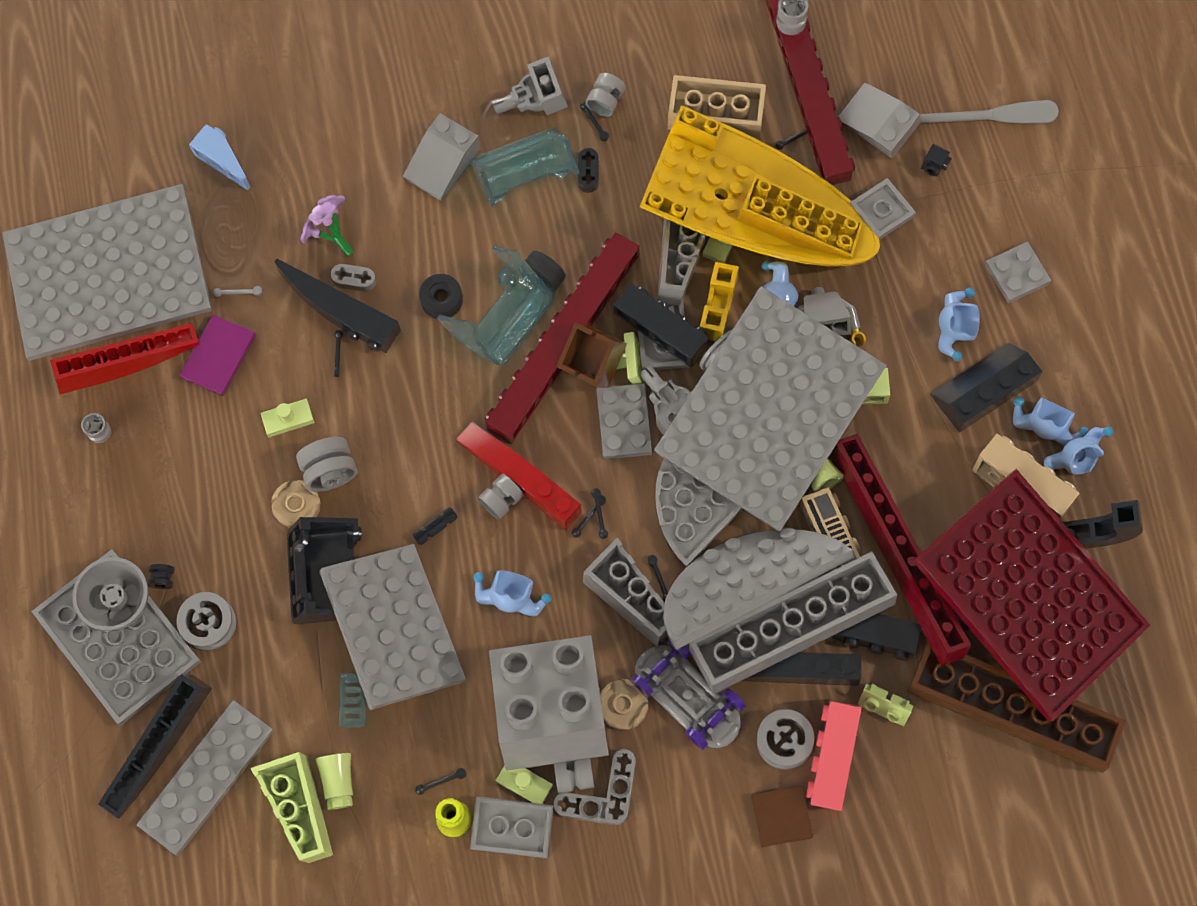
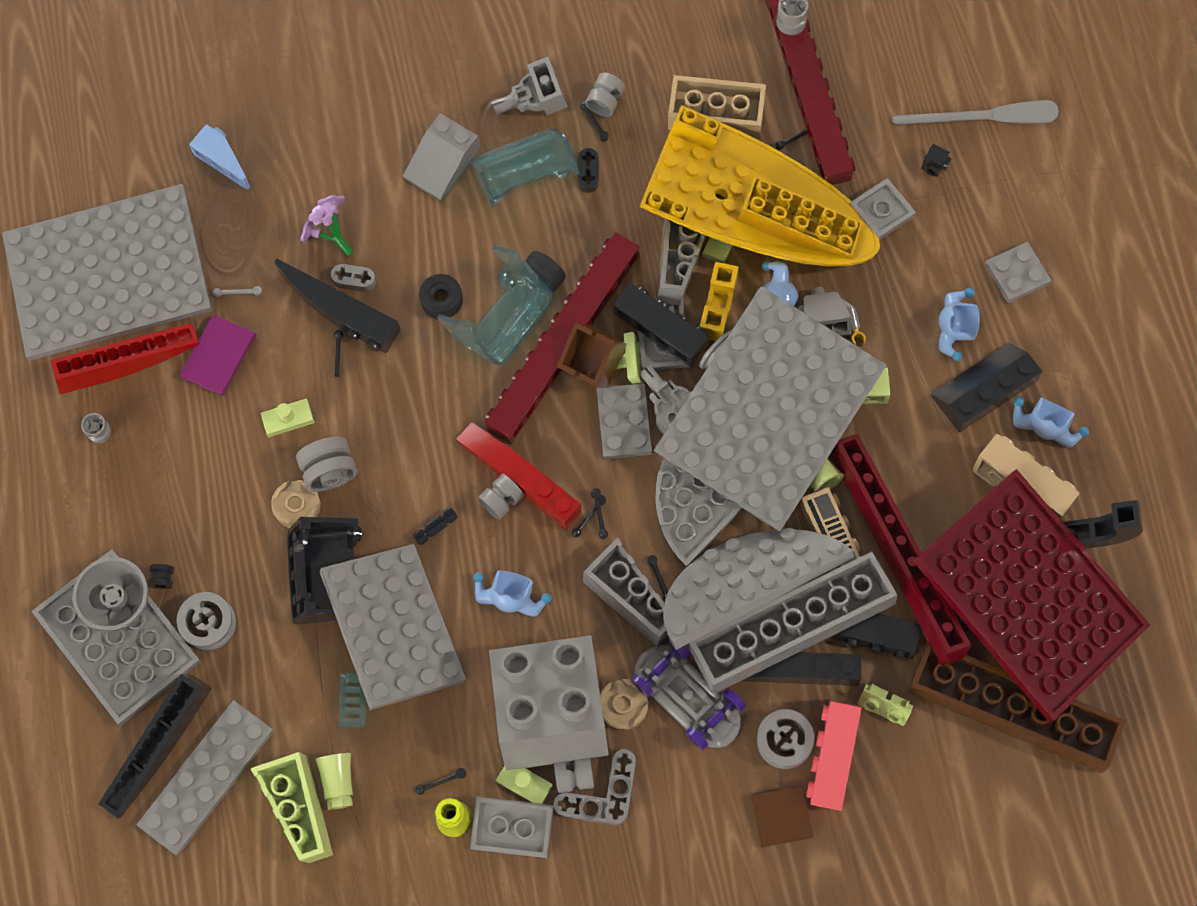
(880, 119): light grey slope -> none
(1080, 453): light blue piece -> none

